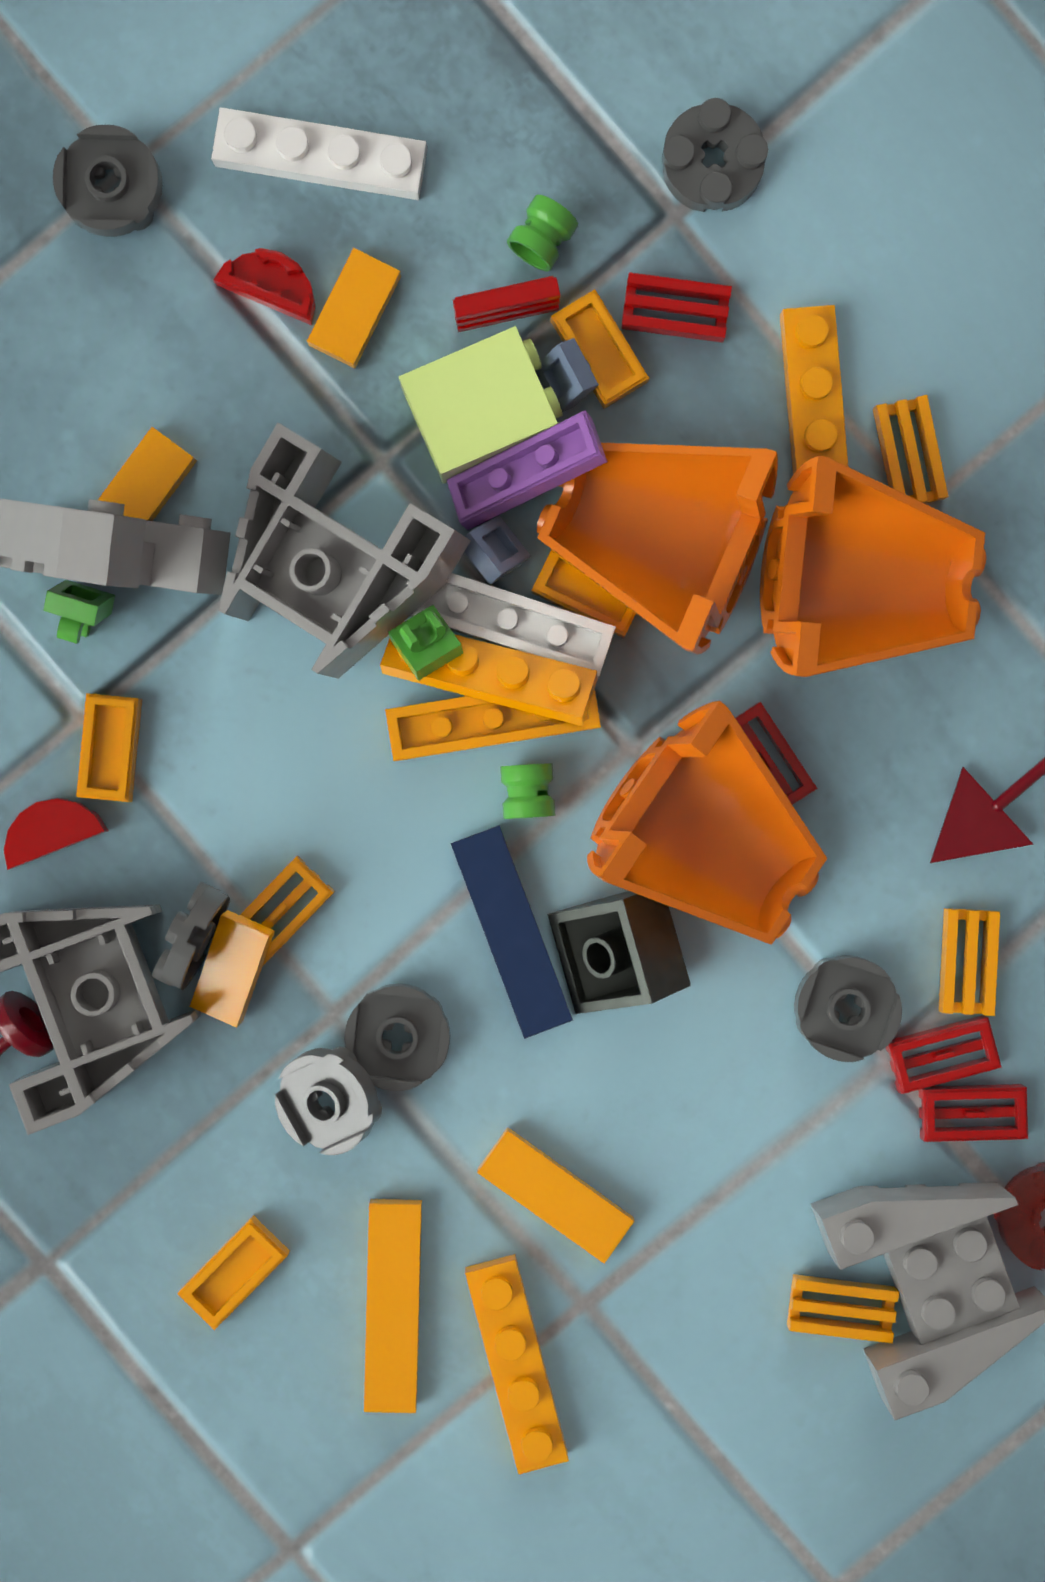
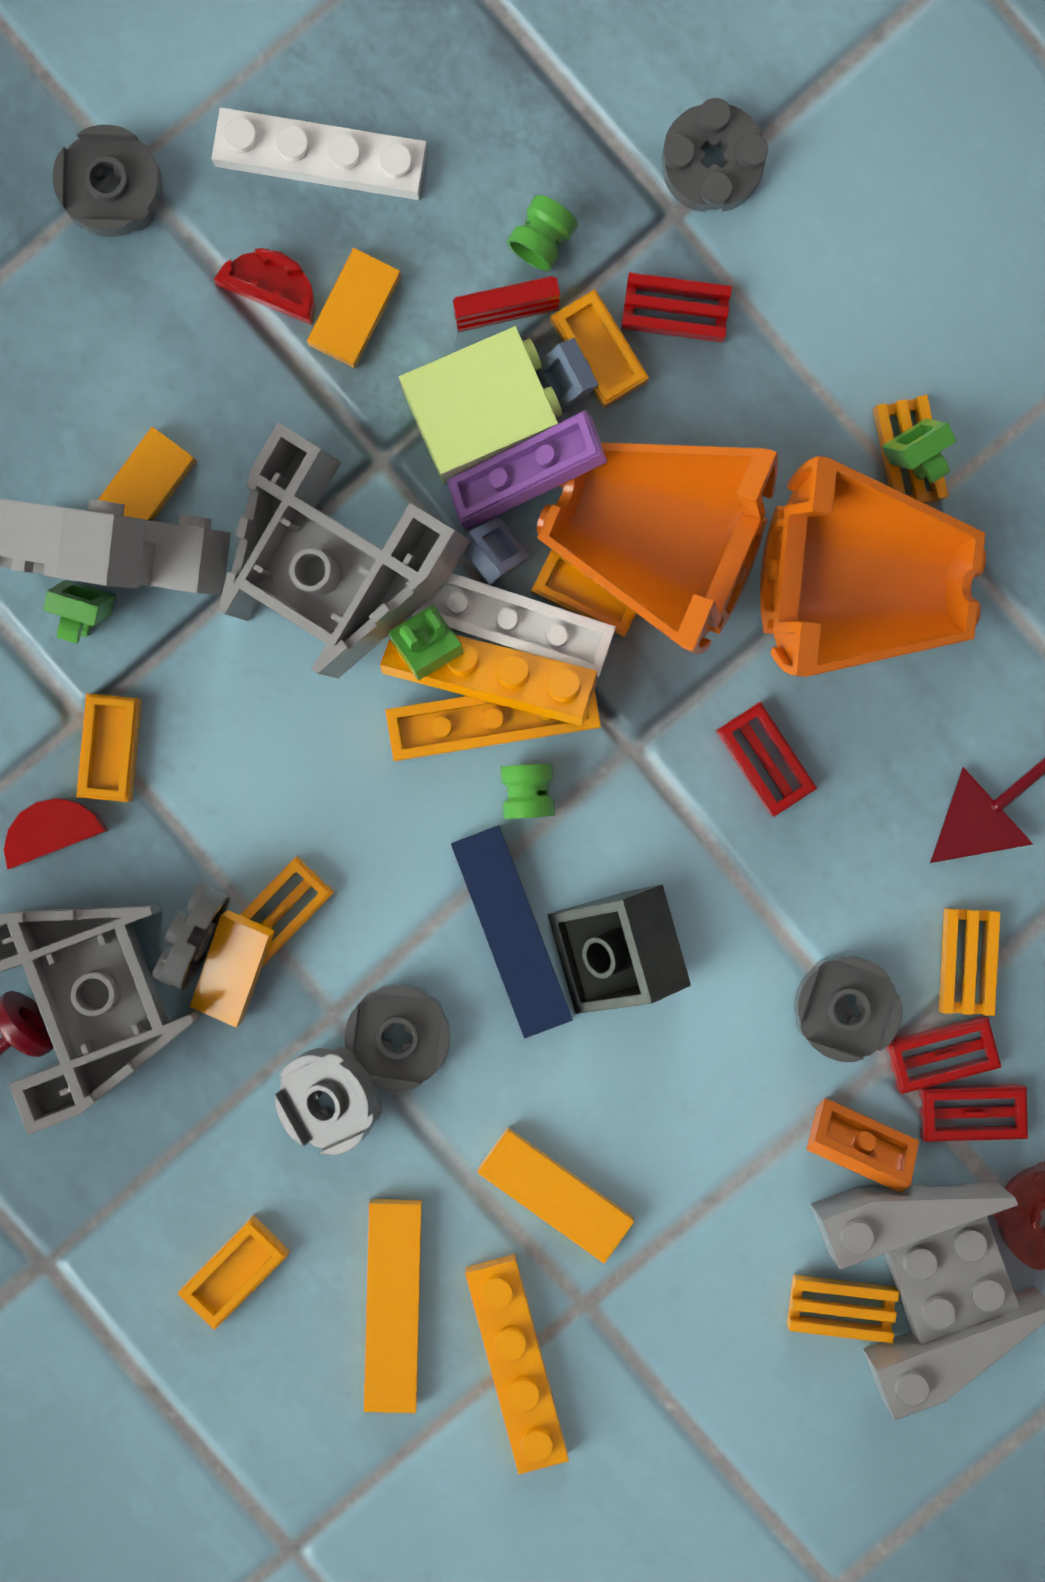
(708, 830): orange cone -> none
(813, 384): light orange plate -> none
(863, 1145): none -> orange plate
(921, 449): none -> bright green tile

